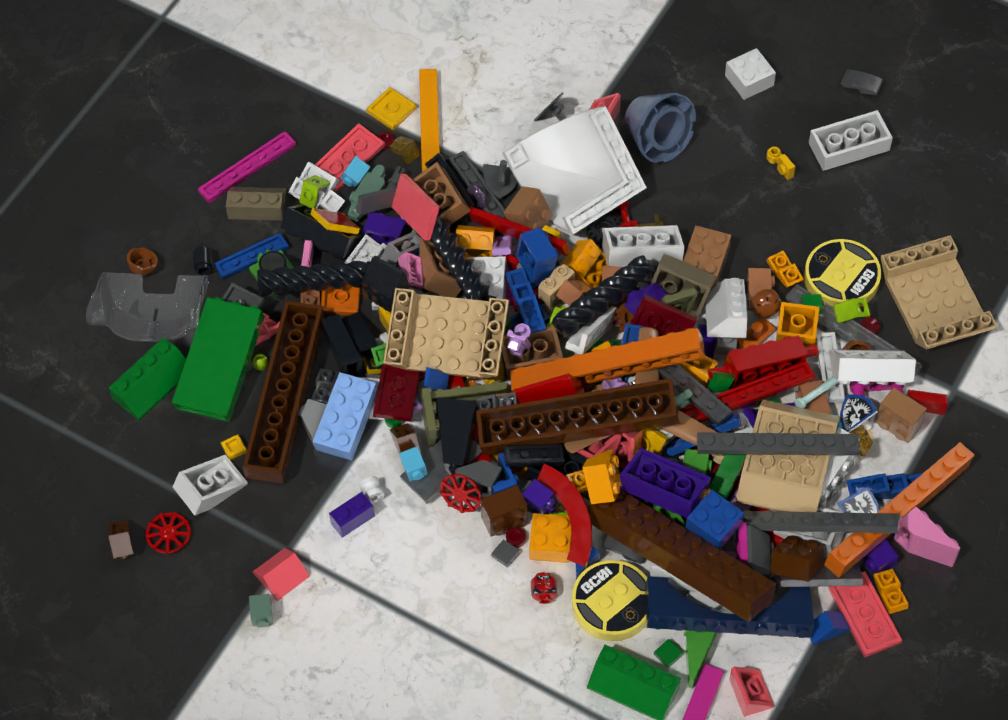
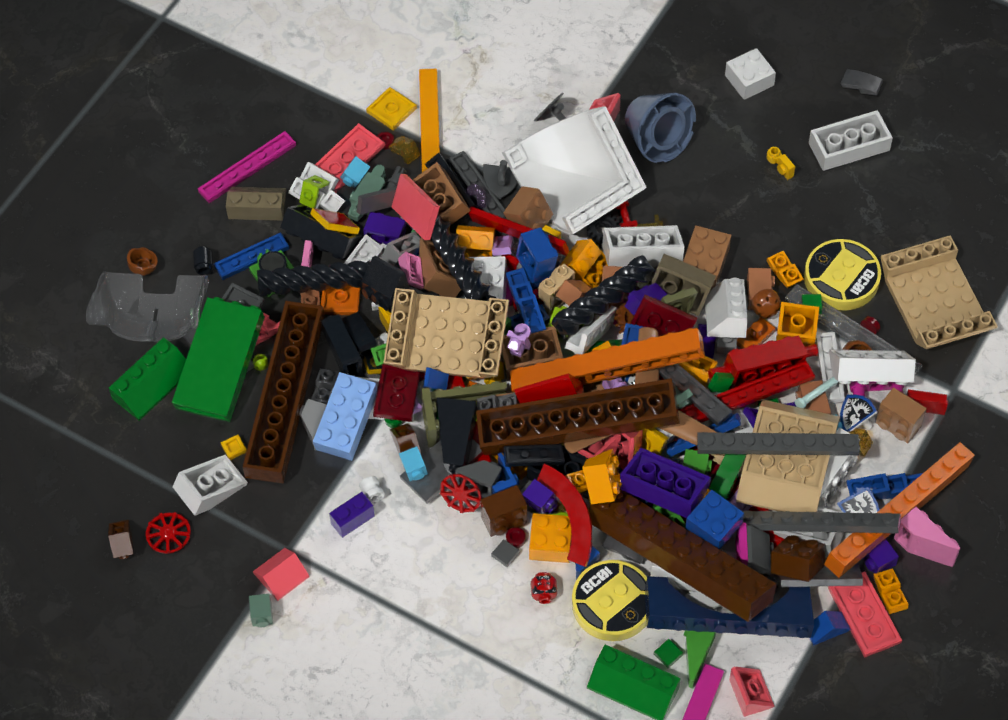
(850, 309): lime bracket -> none

